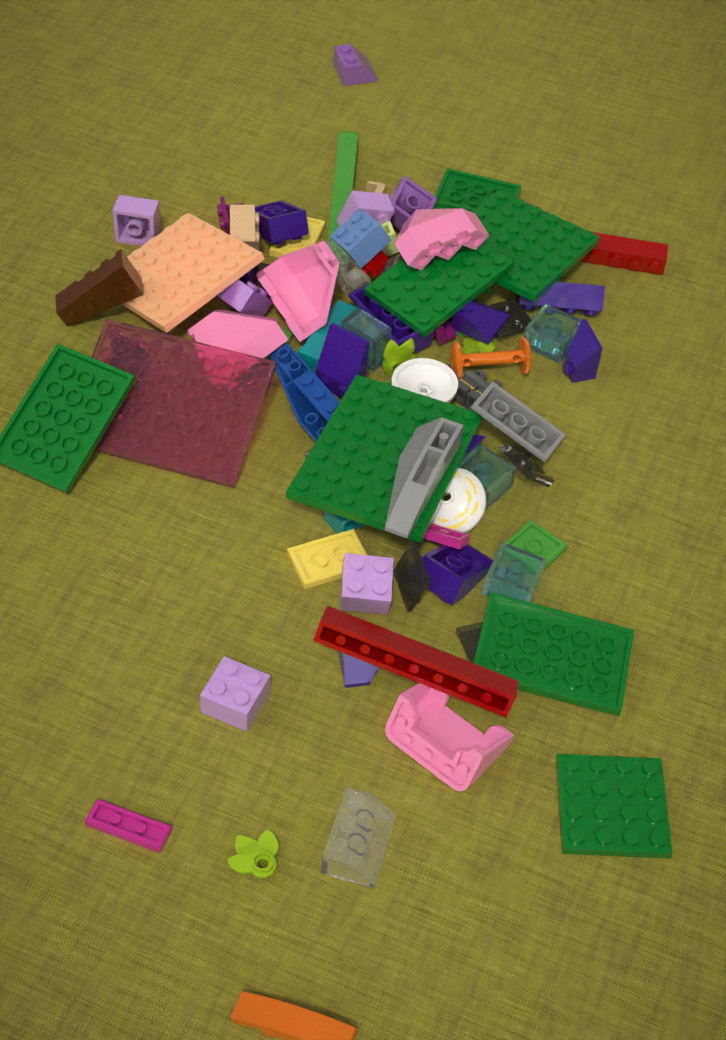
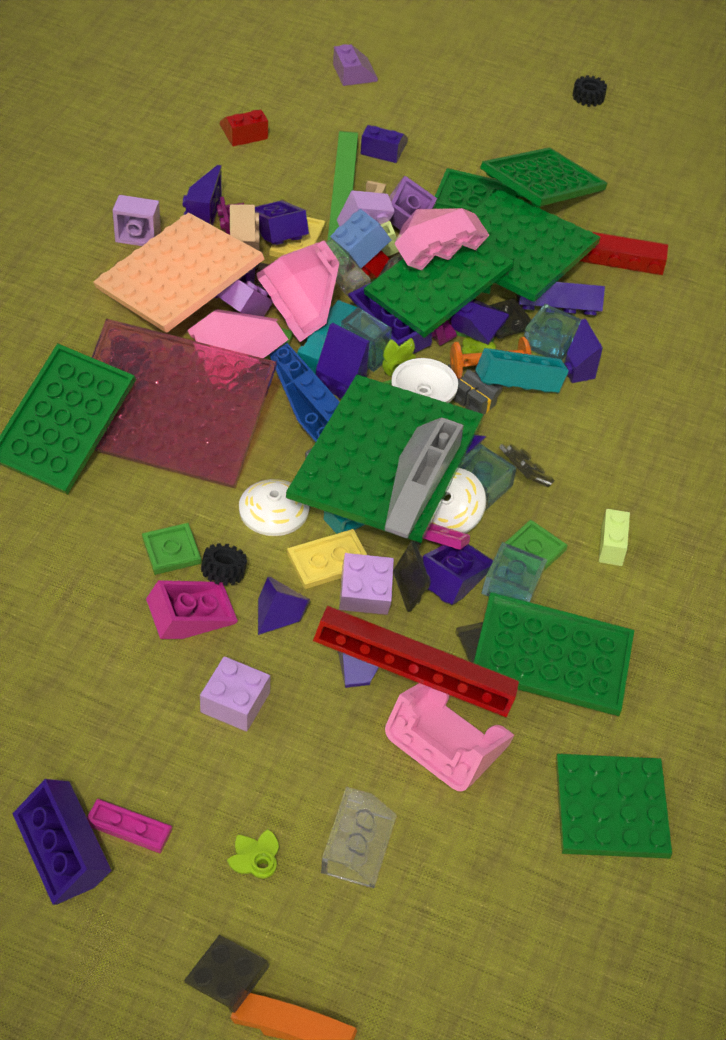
(61, 841): none -> dark purple slope
(100, 290): reddish brown wedge -> none
(171, 548): none -> bright green tile
(189, 608): none -> dark pink slope
(205, 196): none -> dark purple slope
(224, 564): none -> black tyre
(227, 973): none -> clear smoke piece
(245, 127): none -> red slope
(268, 511): none -> white dish
(279, 606): none -> dark purple slope
(383, 143): none -> dark purple slope
(518, 421): light grey slope -> none
(521, 370): none -> teal brick
(543, 176): none -> green plate
(589, 91): none -> black tyre
(614, 537): none -> yellowish green brick

